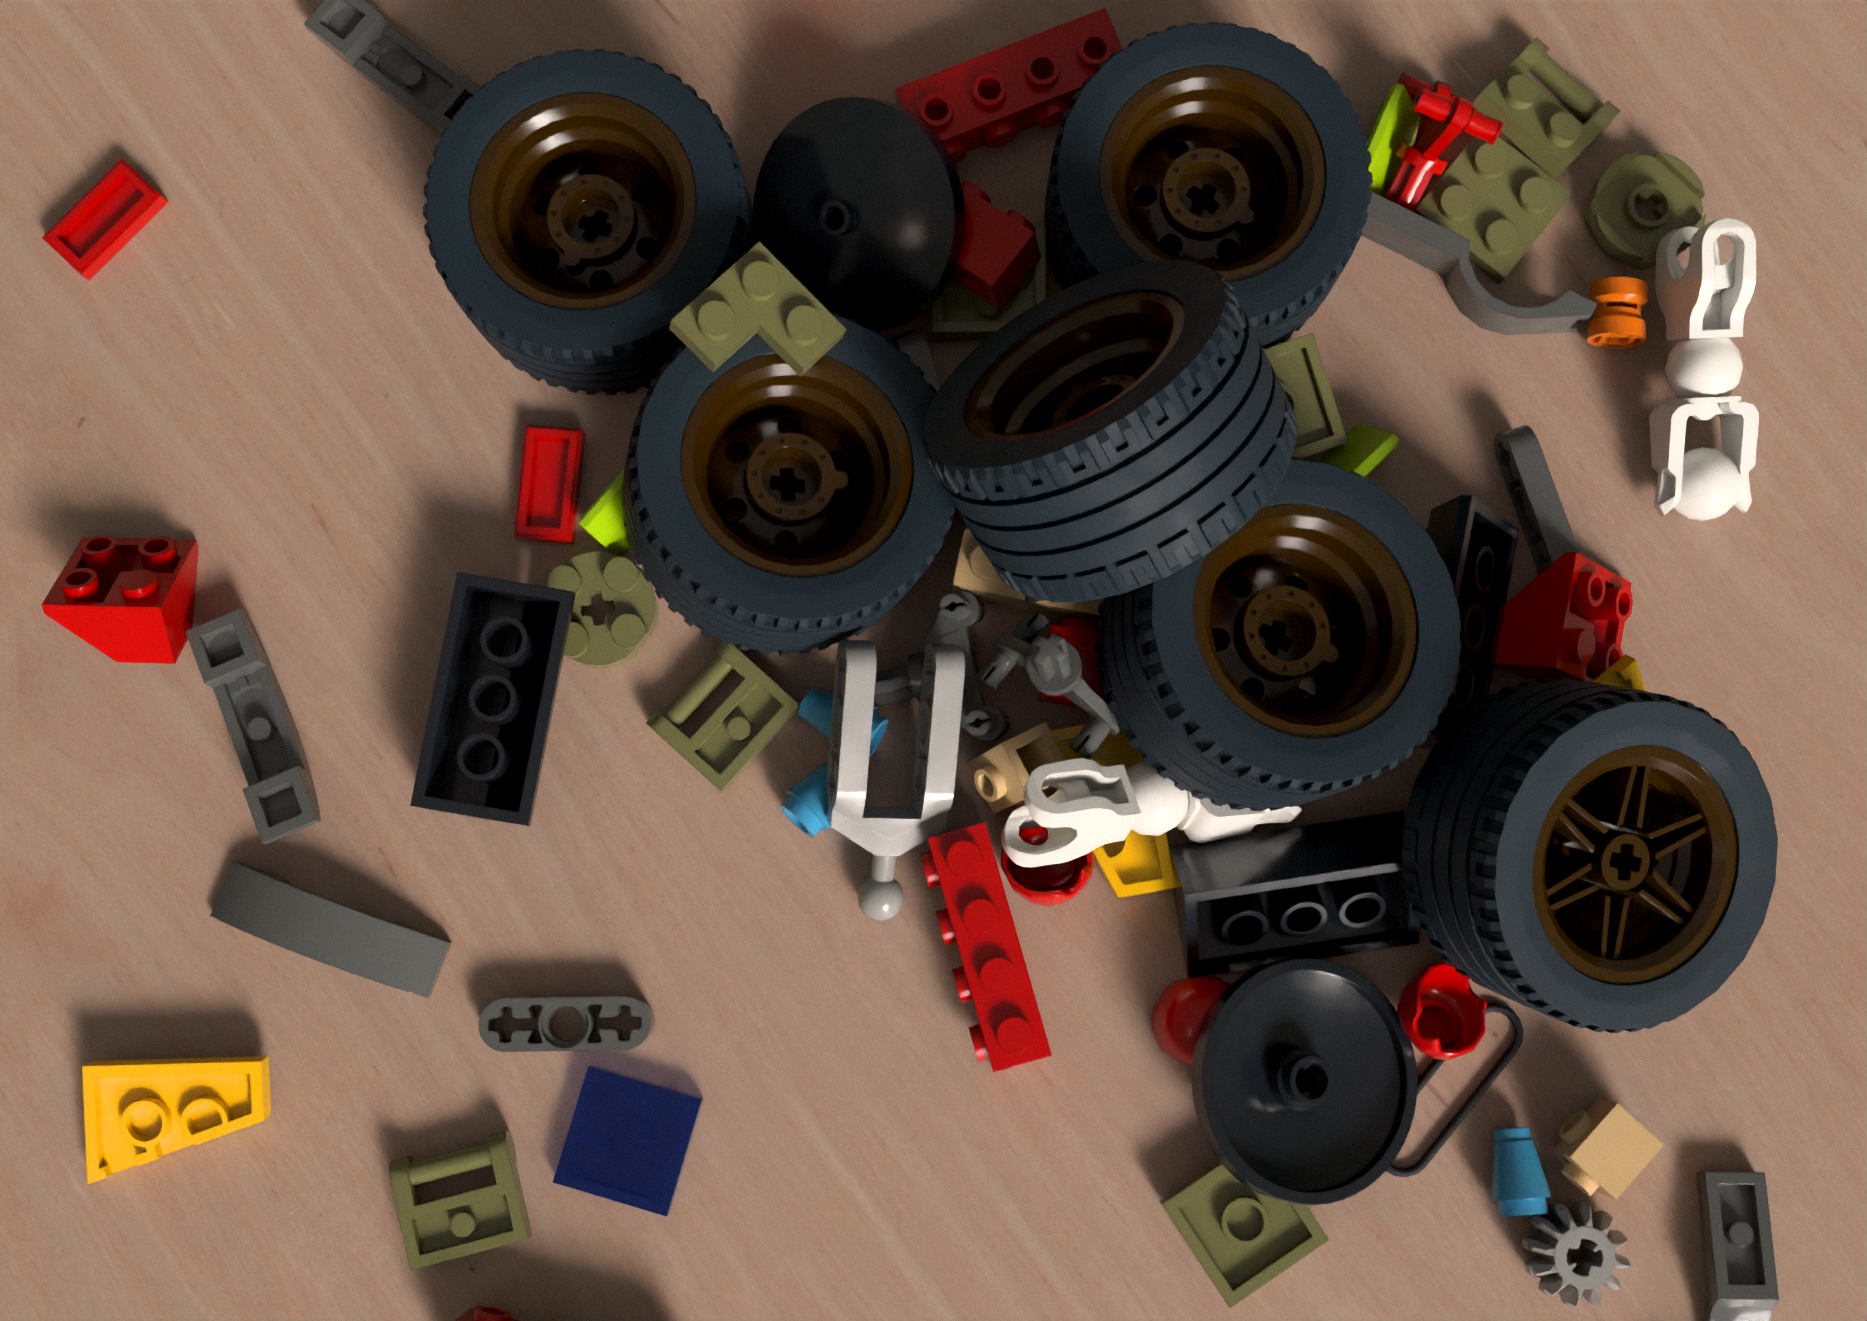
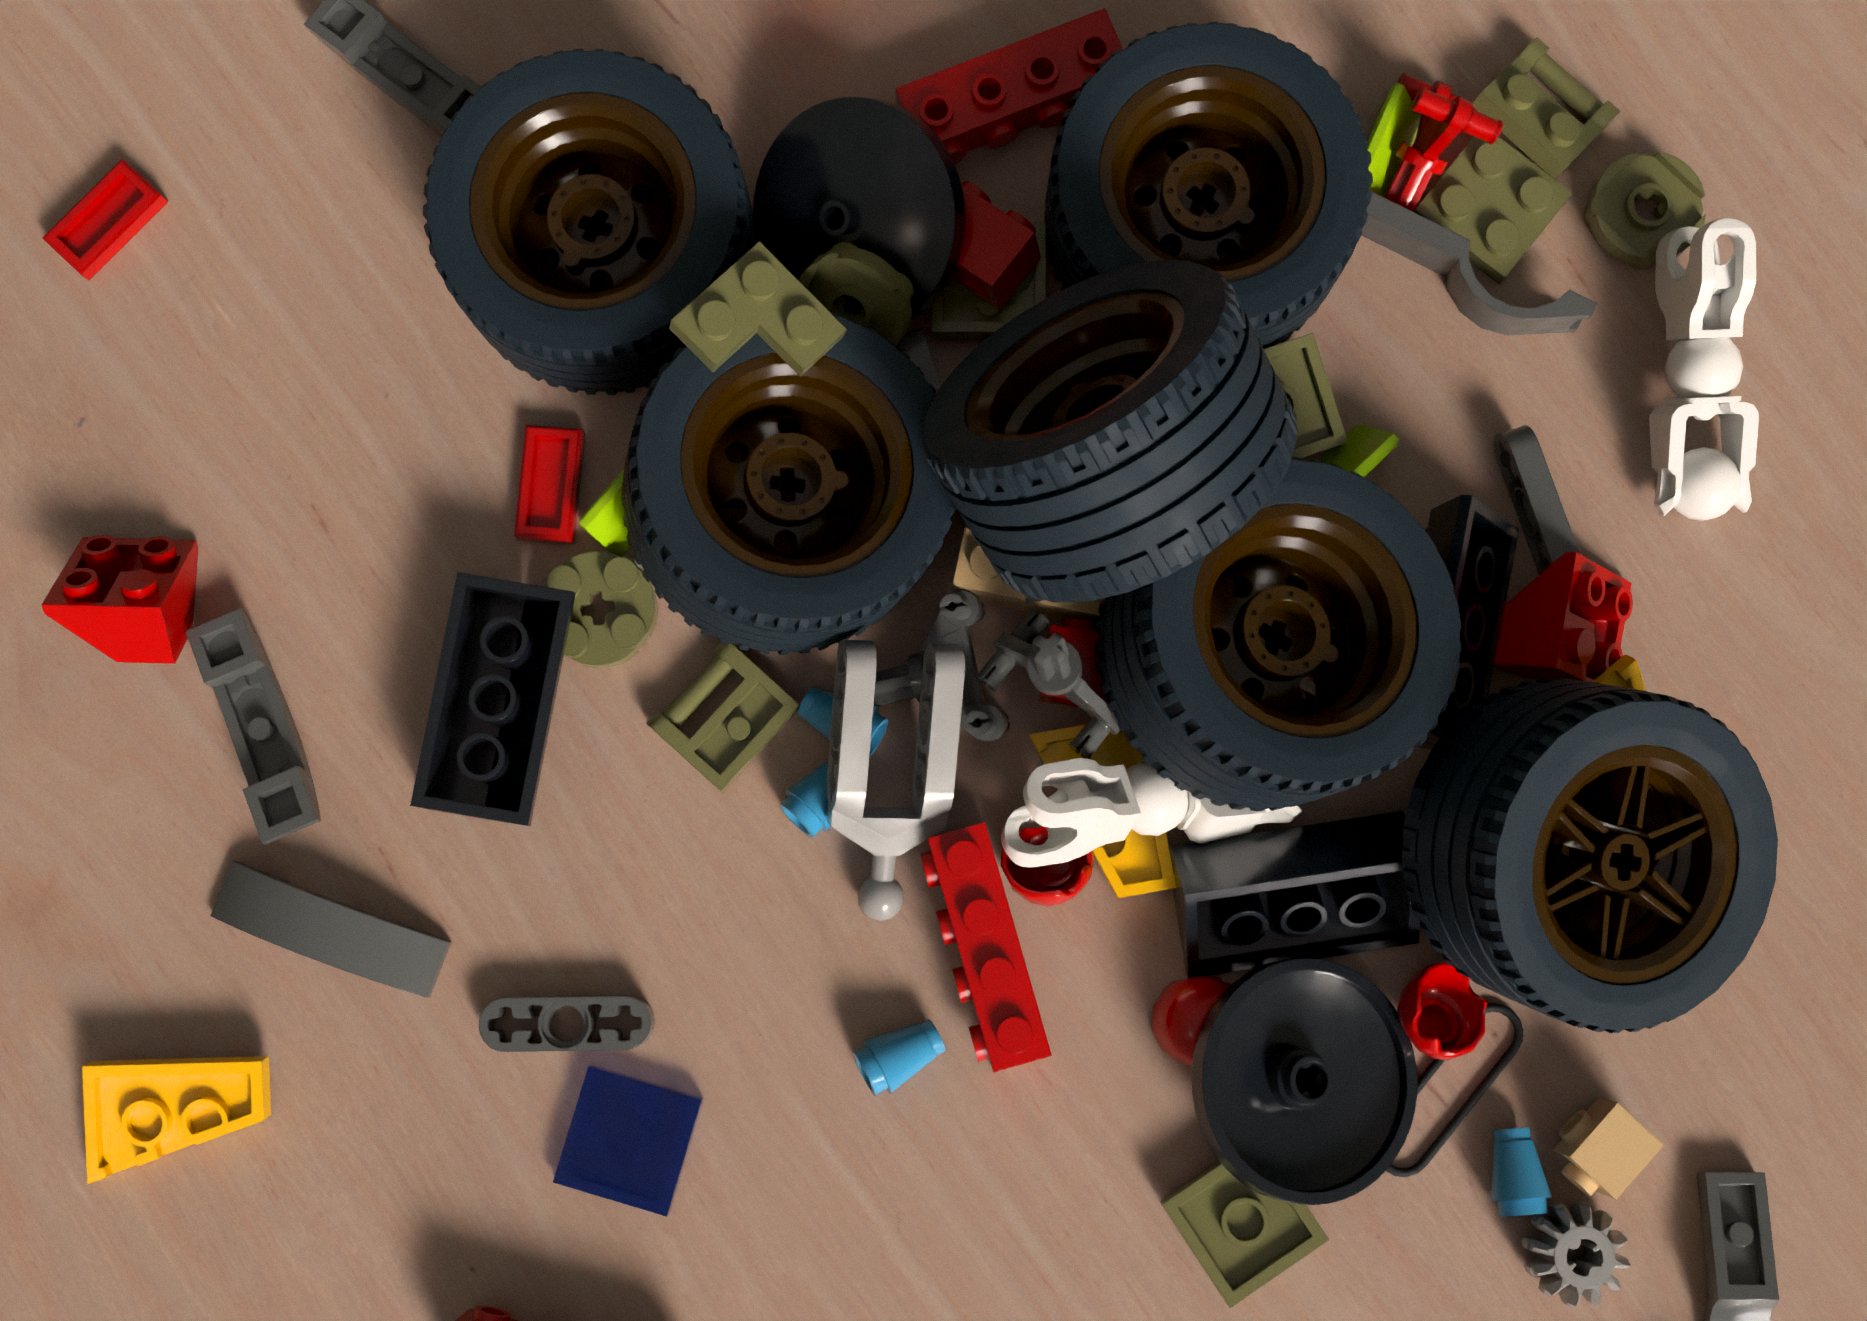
(465, 1220): olive plate -> none
(867, 278): none -> olive plate
(897, 1056): none -> dark azure cone
(1006, 768): tan brick -> none
(1618, 313): orange wheel -> none

